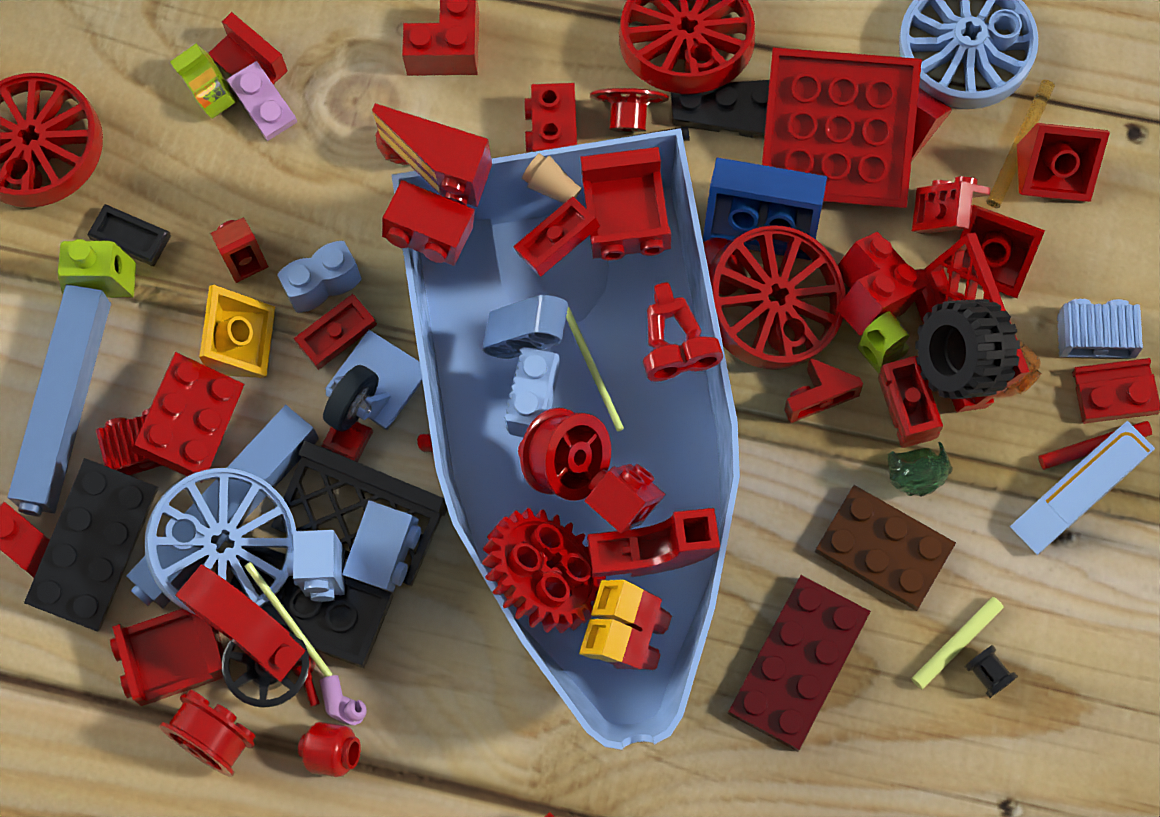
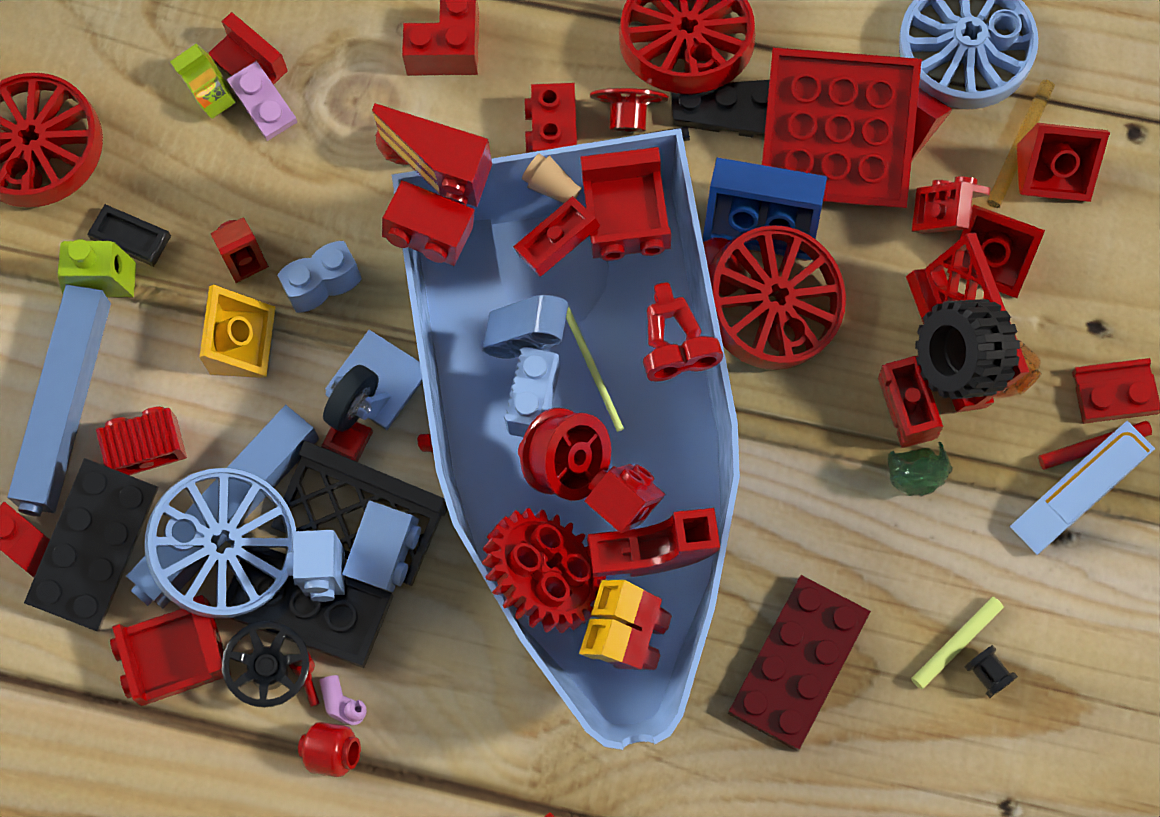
(188, 416): red plate -> none
(208, 733): red wheel -> none
(241, 621): red arch -> none
(287, 618): yellowish green axle -> none
(335, 331): red plate -> none
(830, 389): red slope -> none
(877, 282): red brick -> none
(884, 341): lime leg -> none
(885, 547): reddish brown plate -> none
(1099, 329): light blue brick -> none

